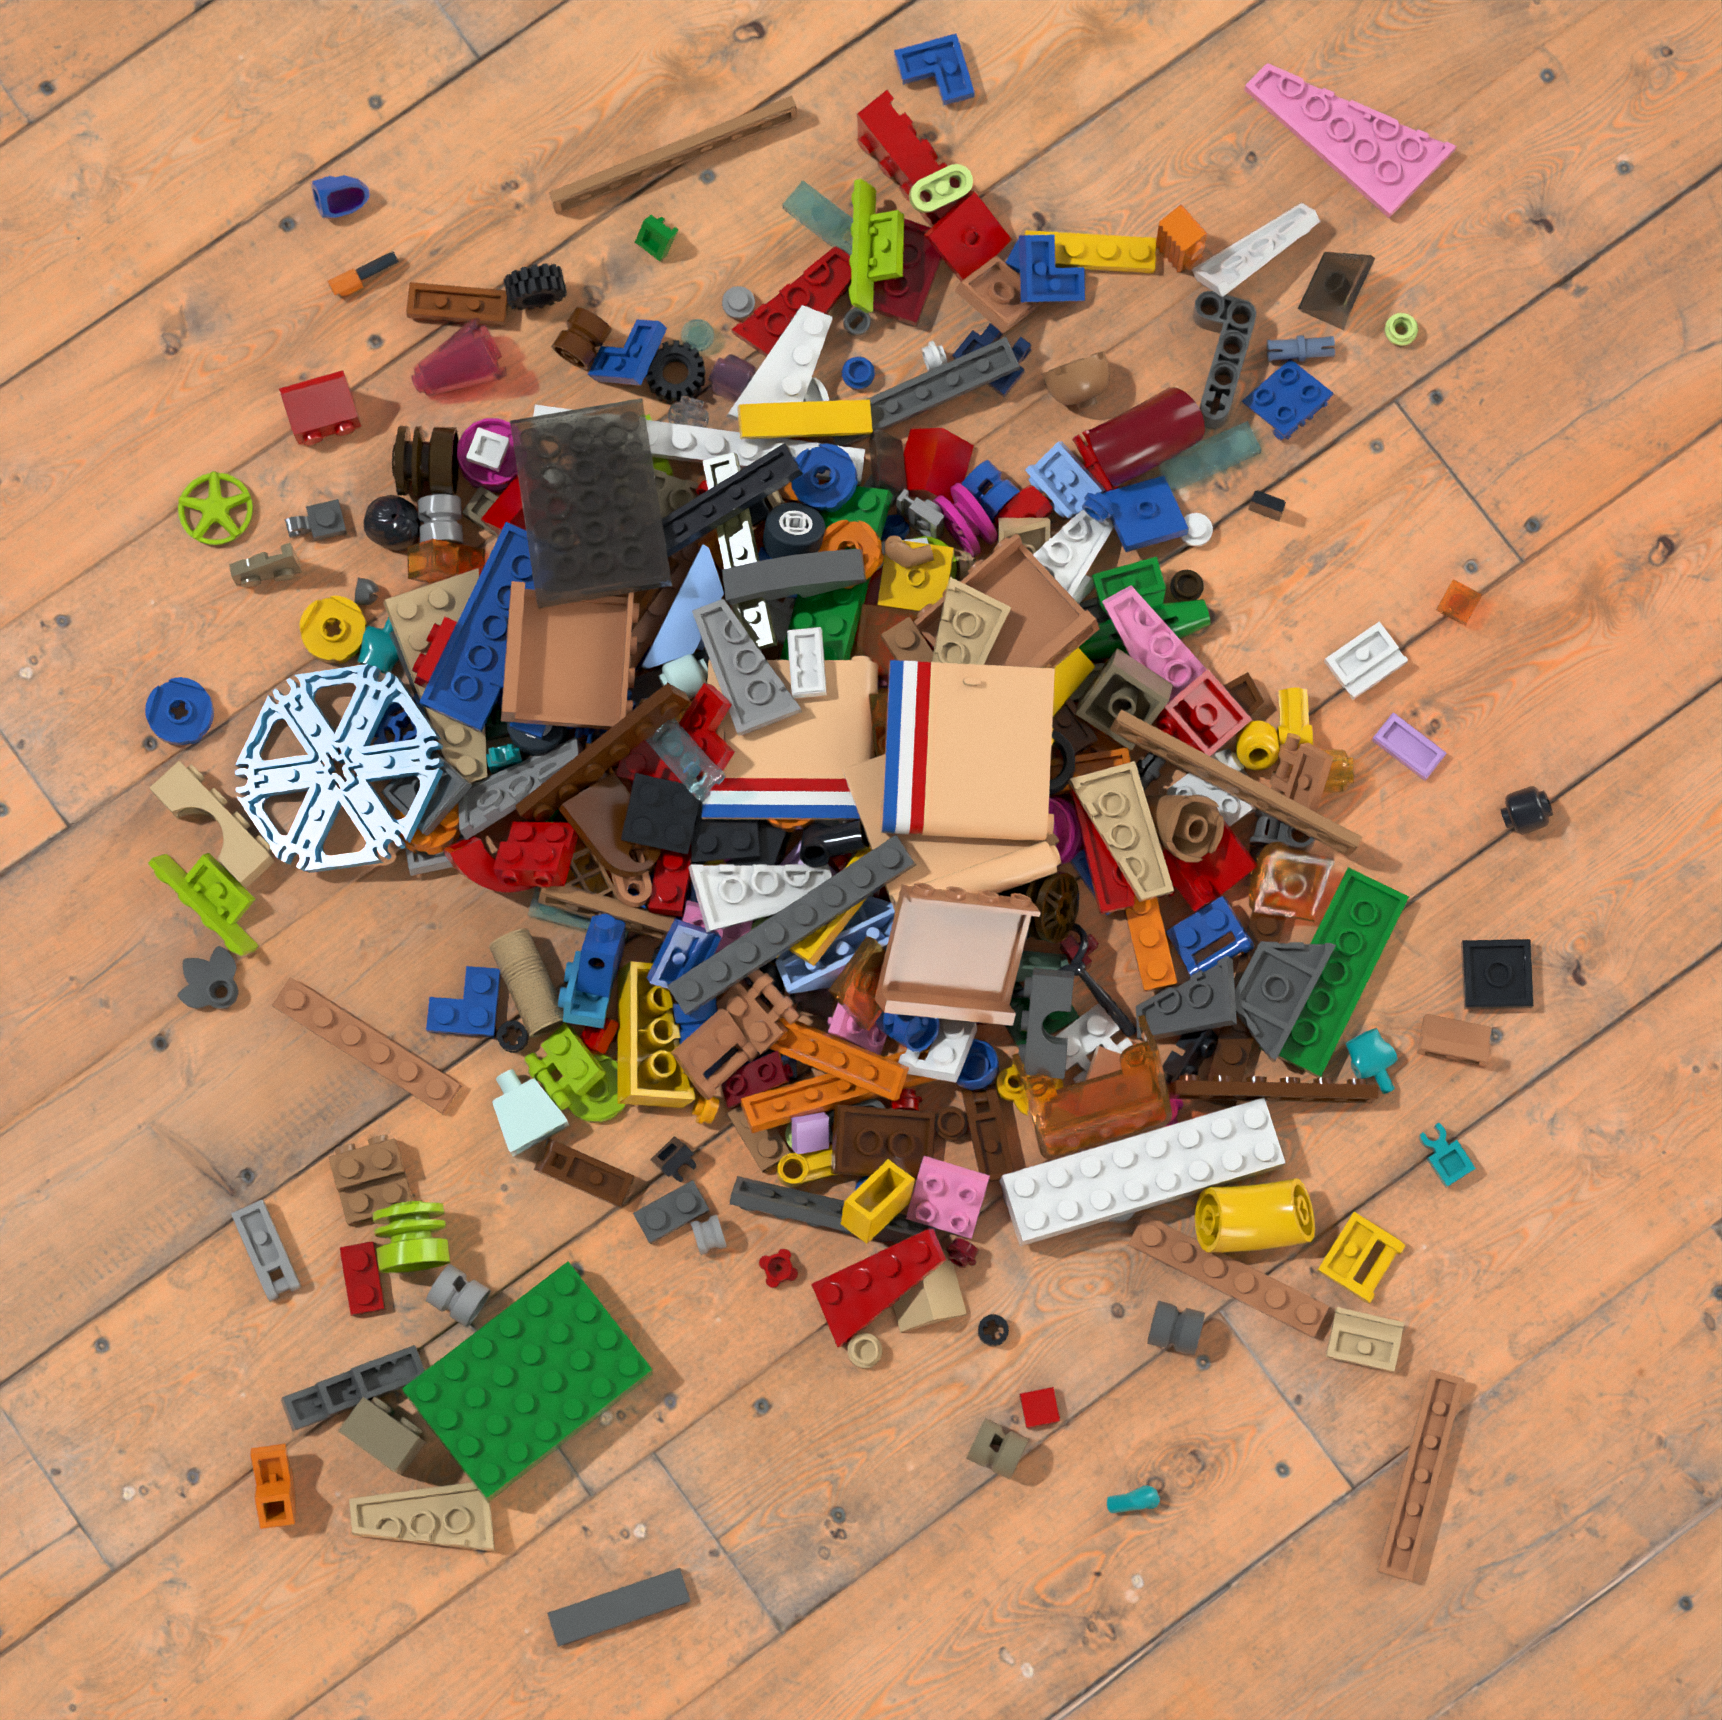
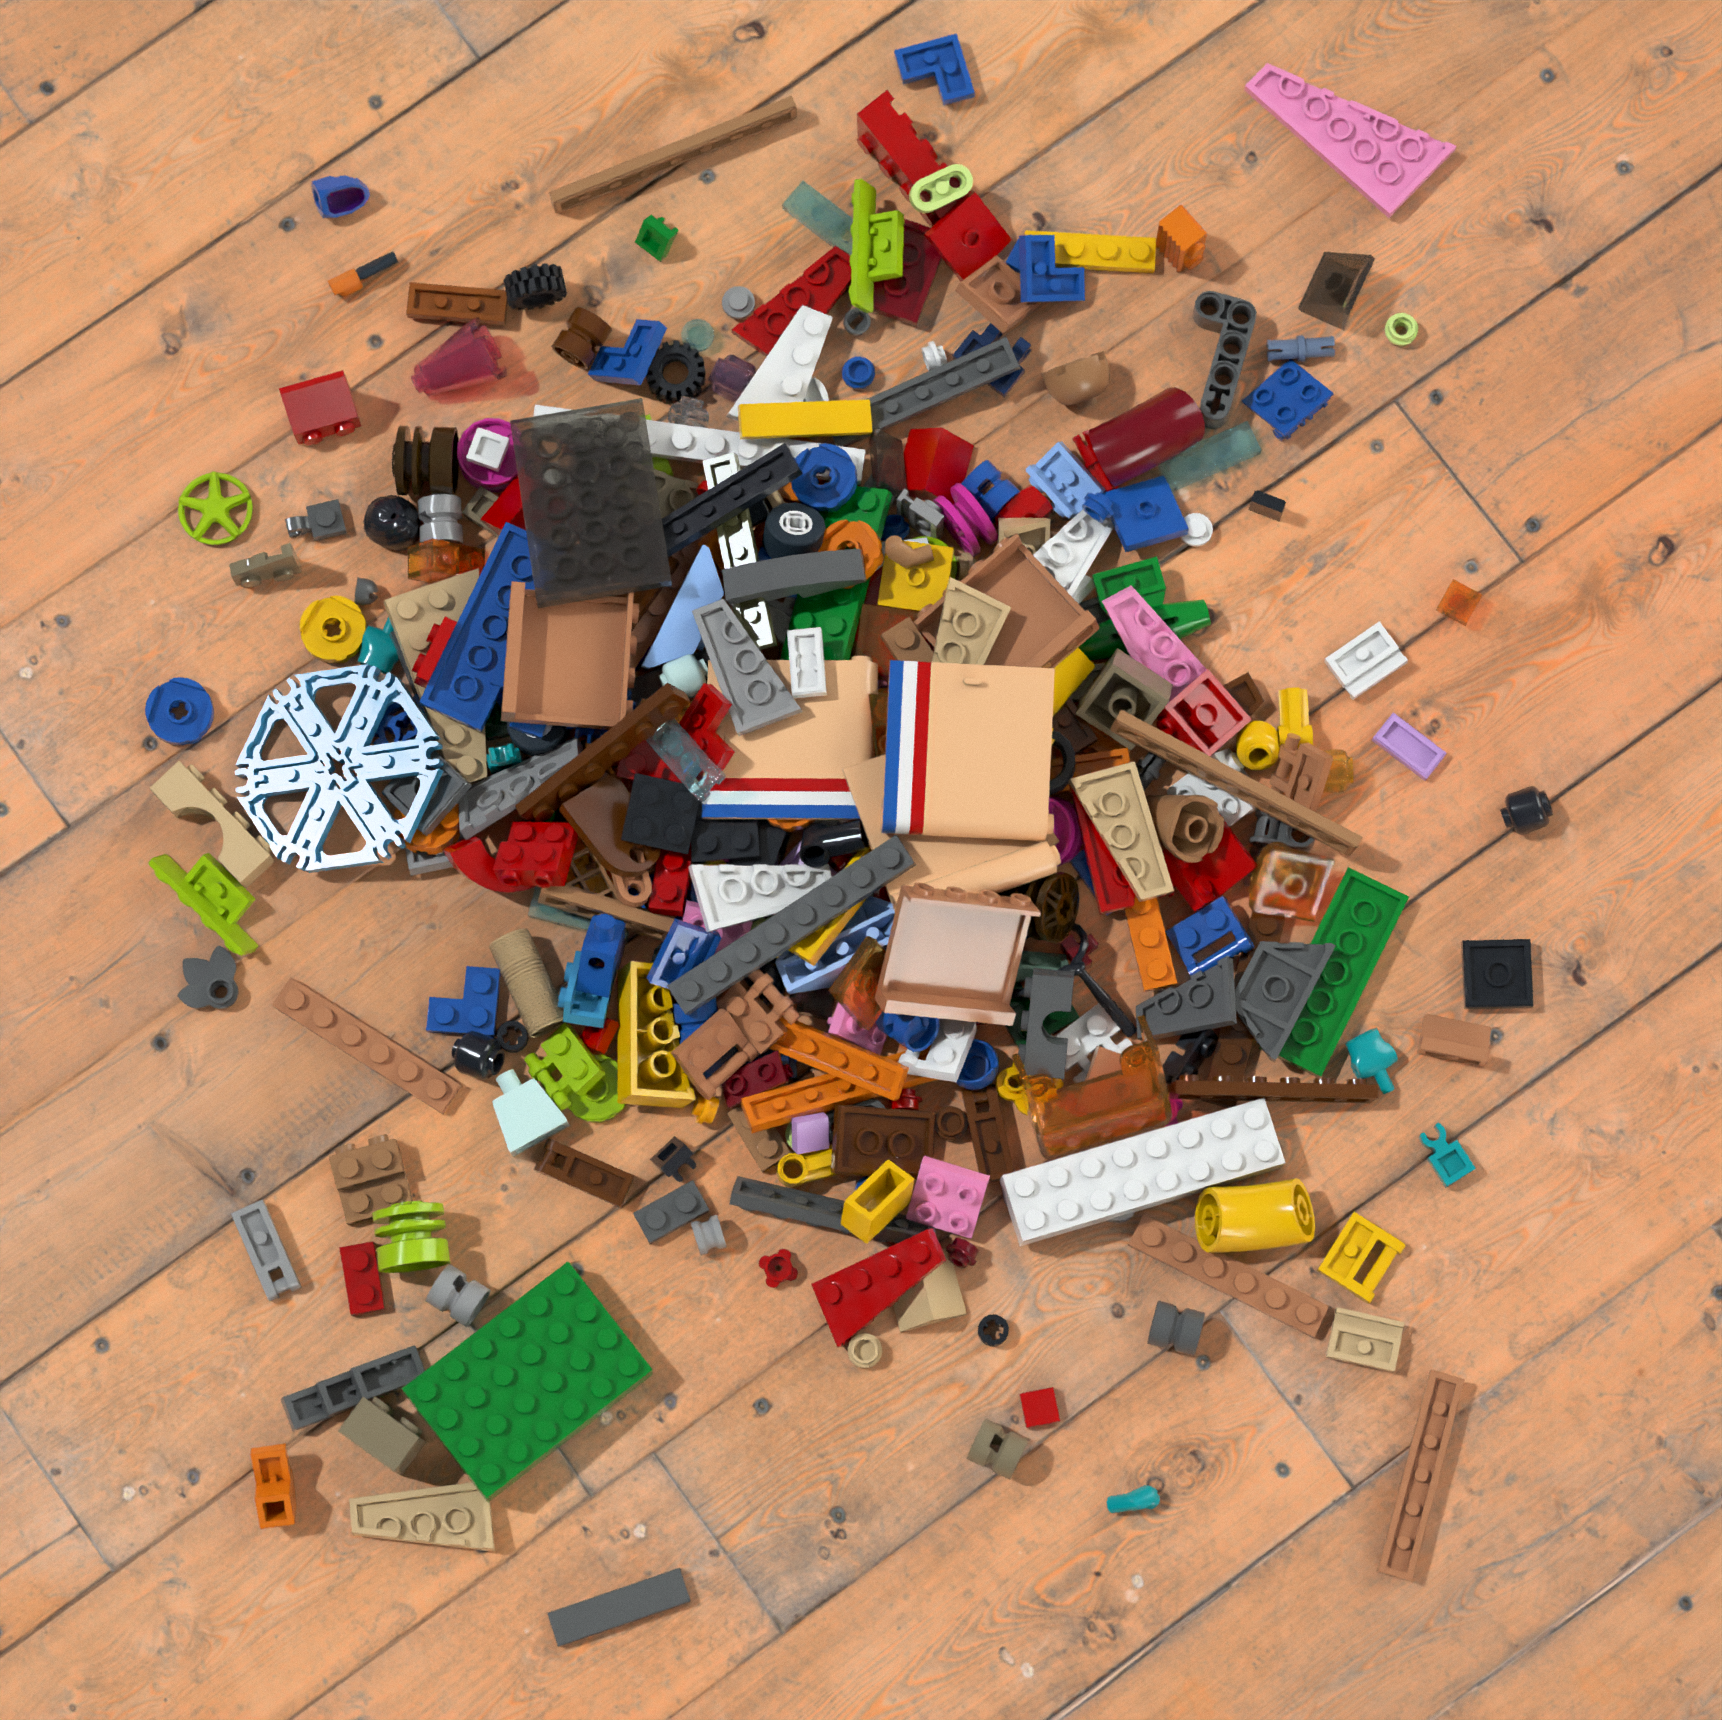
(478, 1055): none -> black head
(1186, 585): dark brown plate -> none
(1249, 254): white wing -> none

